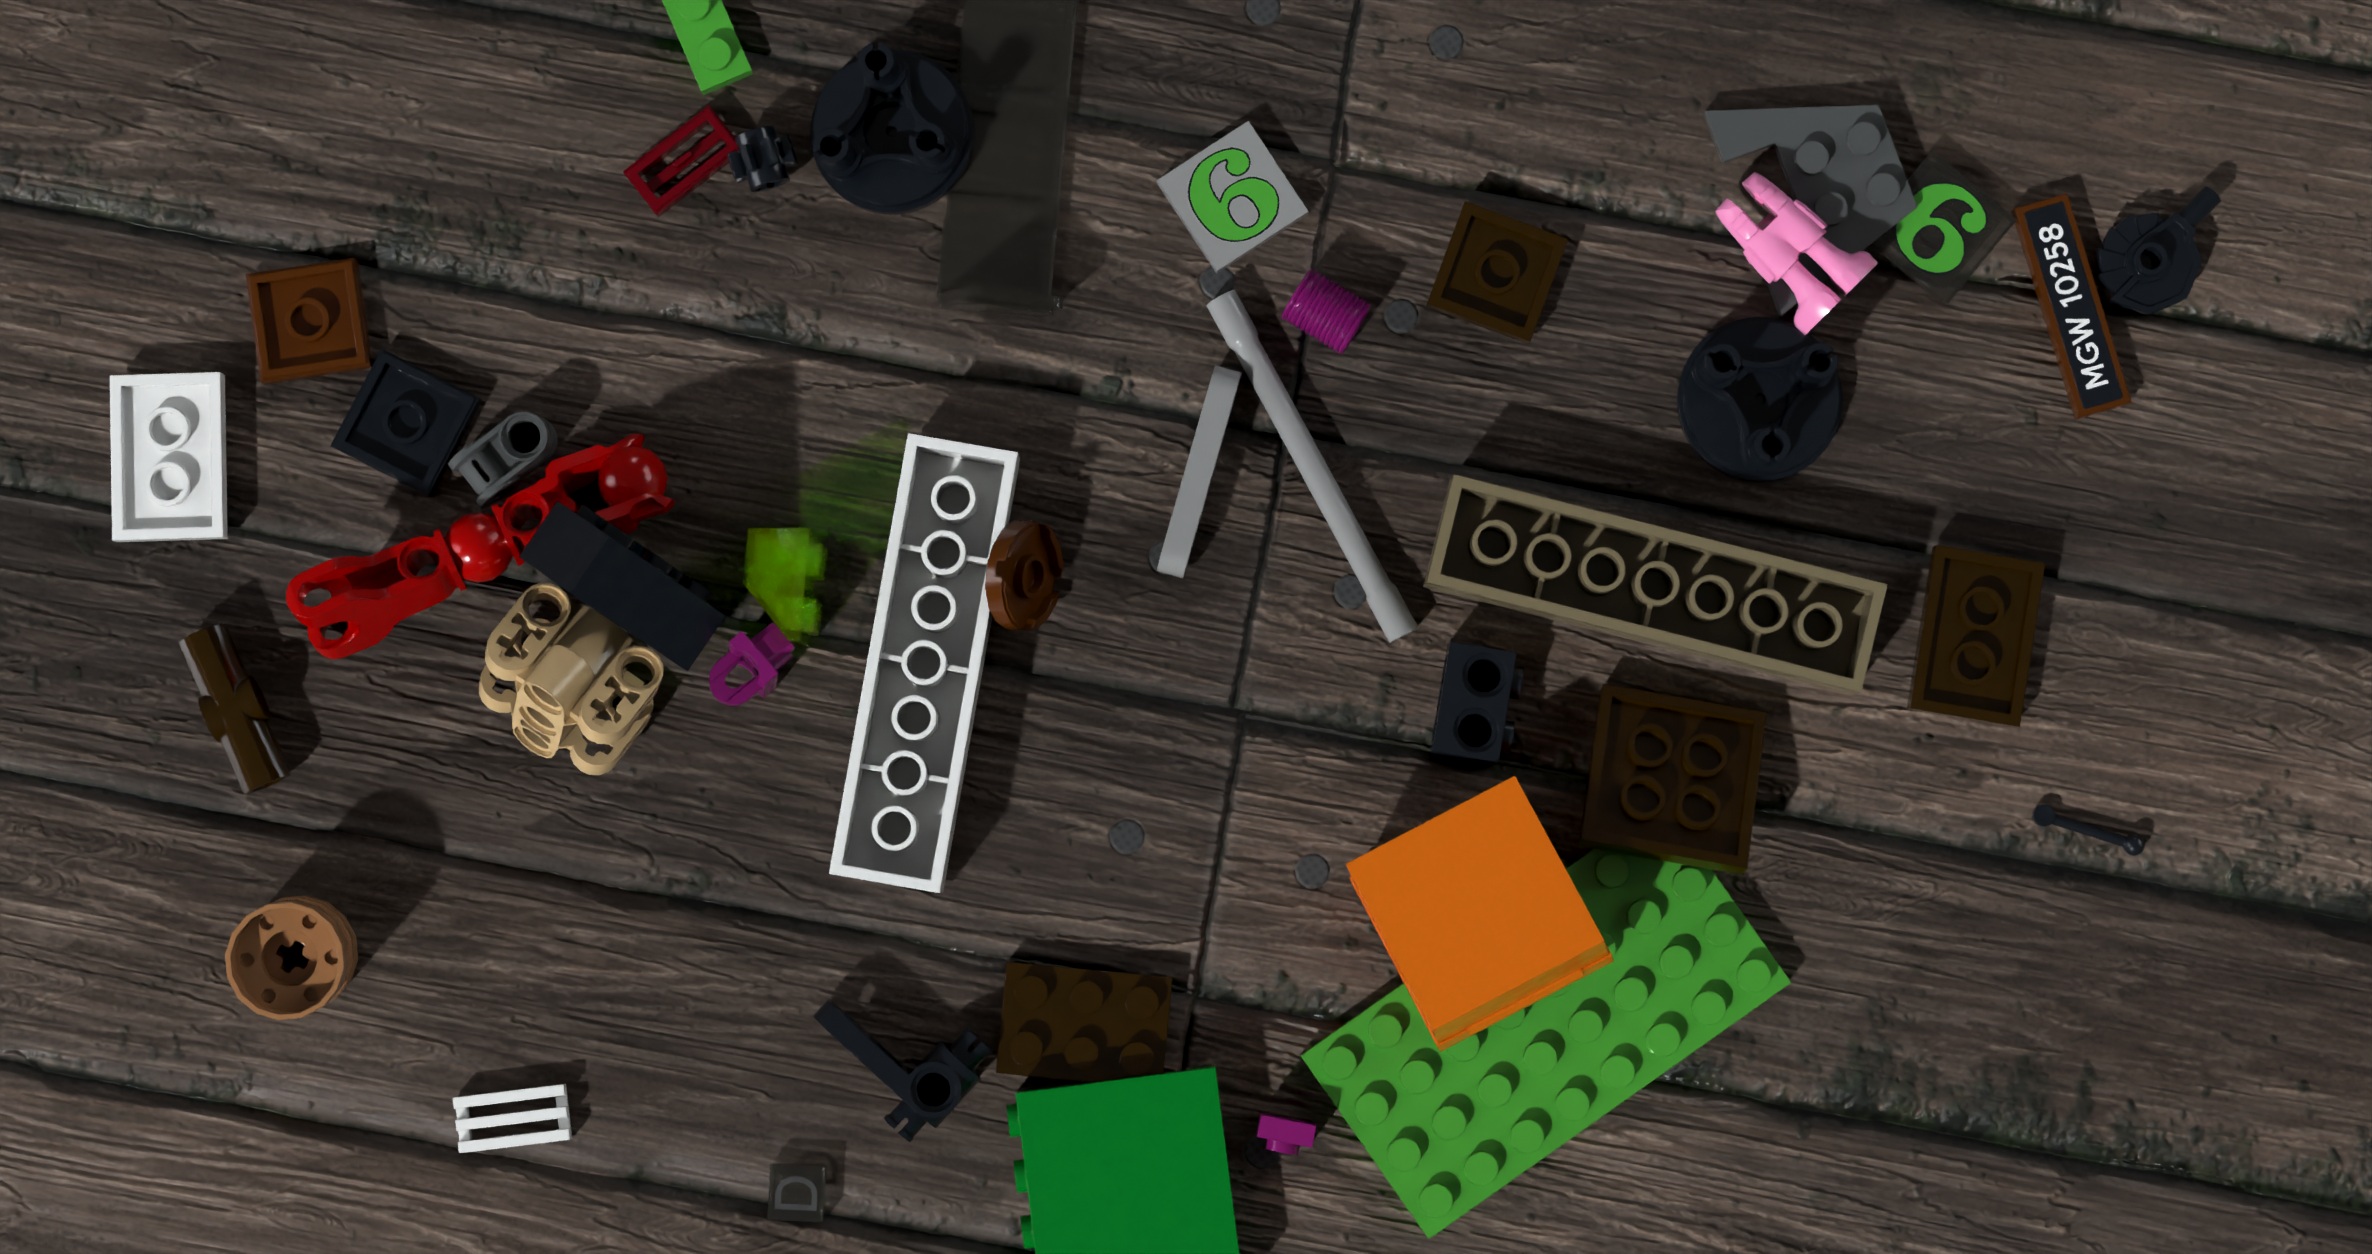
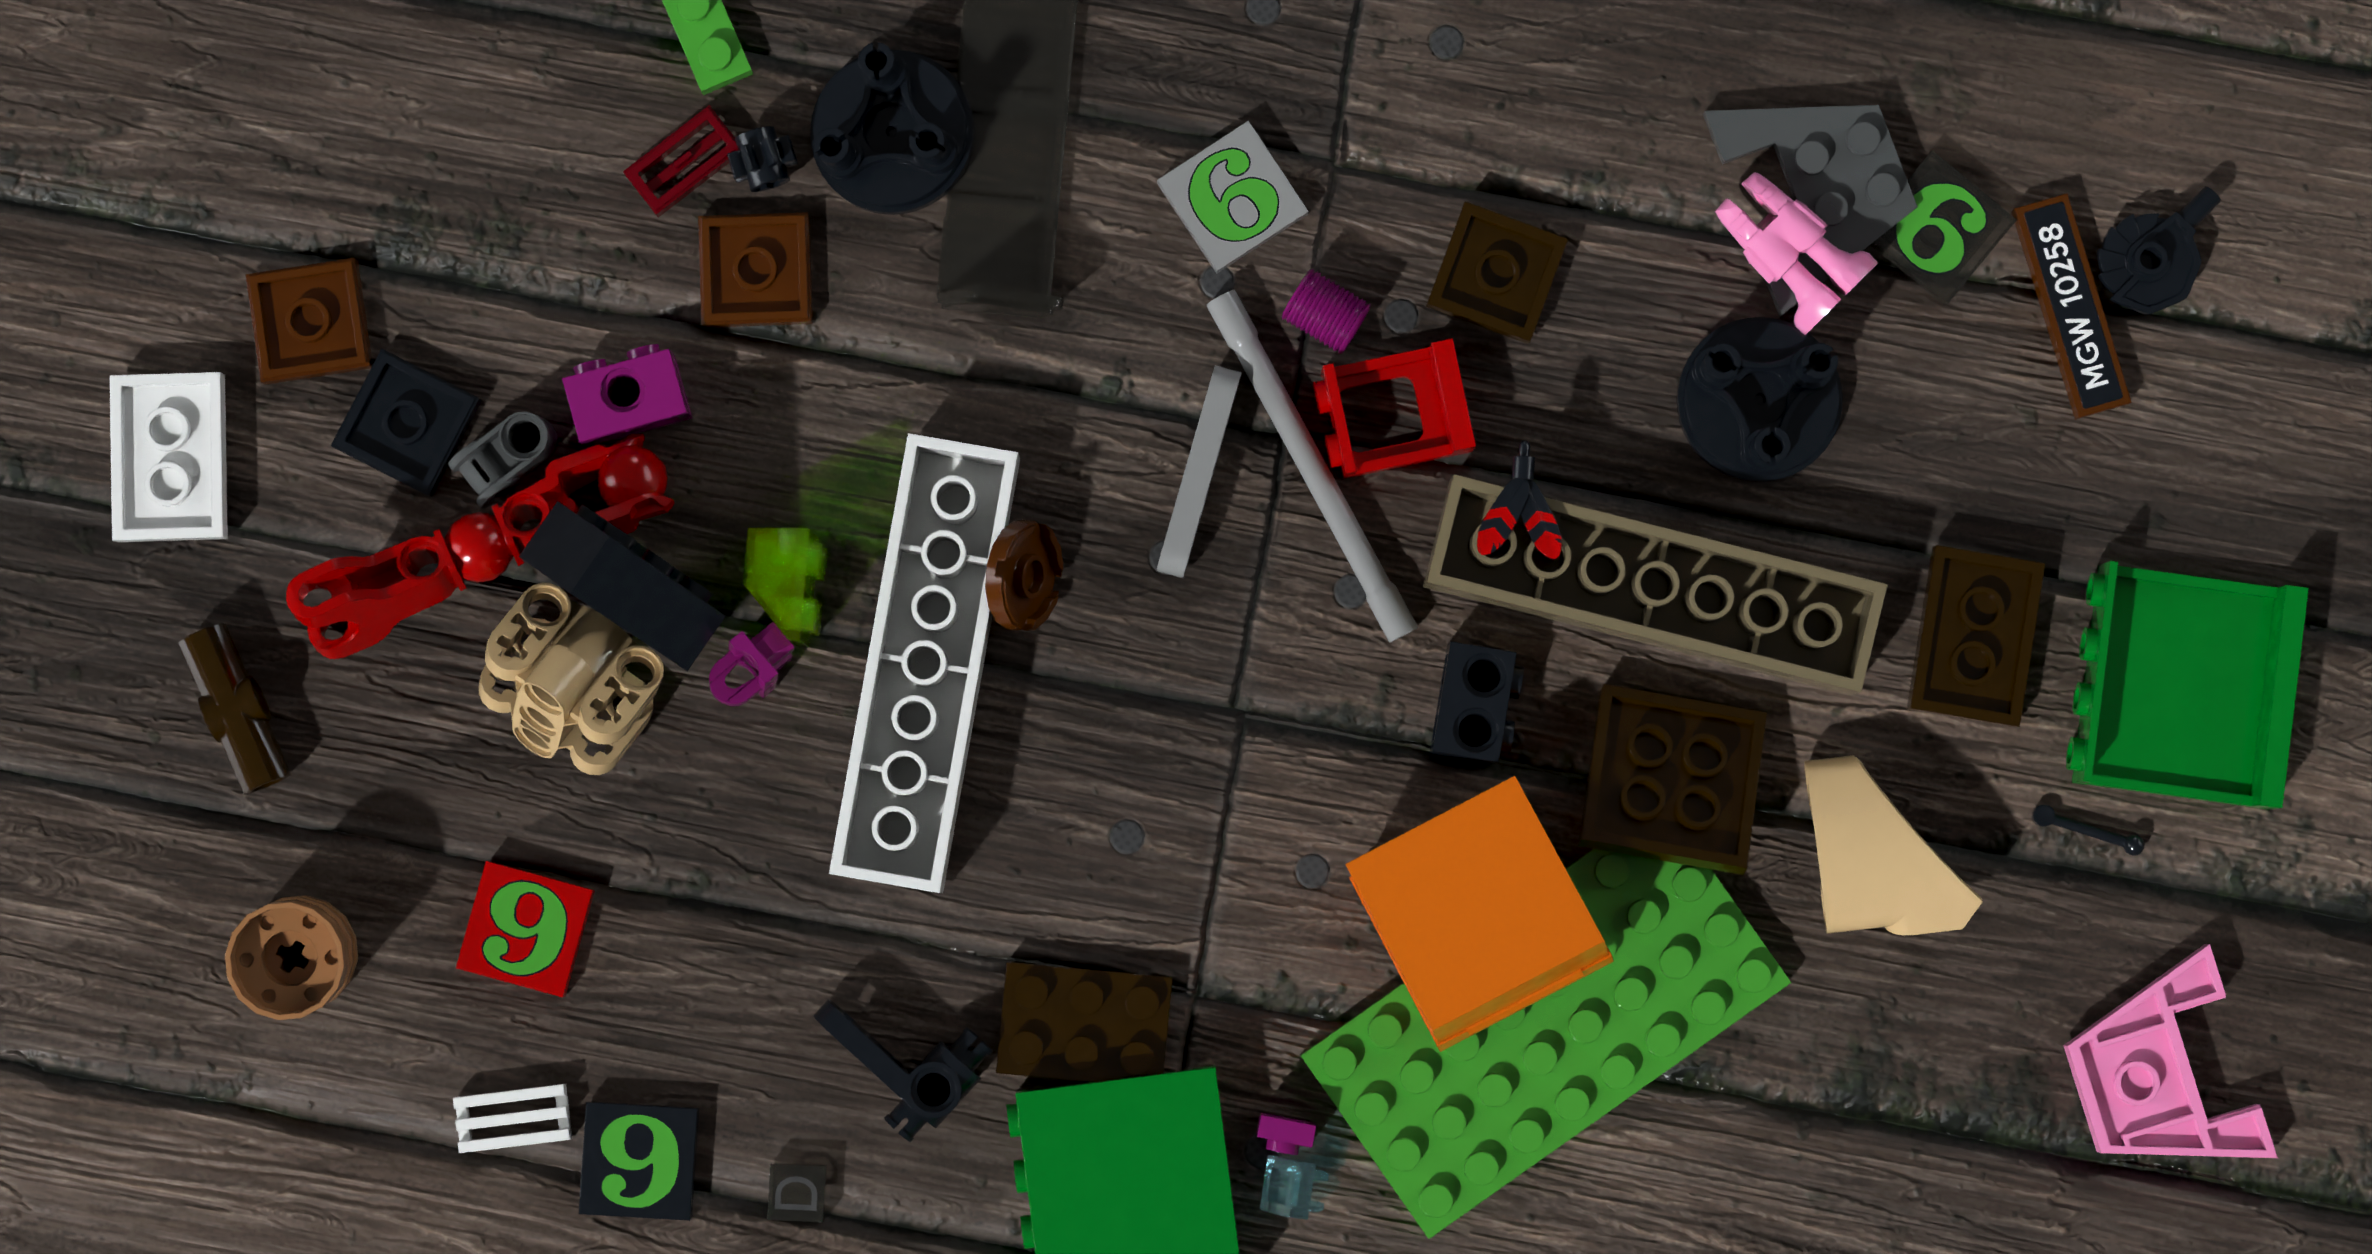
(525, 929): none -> red tile
(639, 1160): none -> black tile
(659, 404): none -> magenta brick
(755, 269): none -> reddish brown tile
(1289, 1187): none -> clear light blue tile
(1439, 402): none -> red window
(1522, 499): none -> piece
(1875, 862): none -> tan panel
(2140, 1081): none -> bright pink wing
(2187, 686): none -> green panel

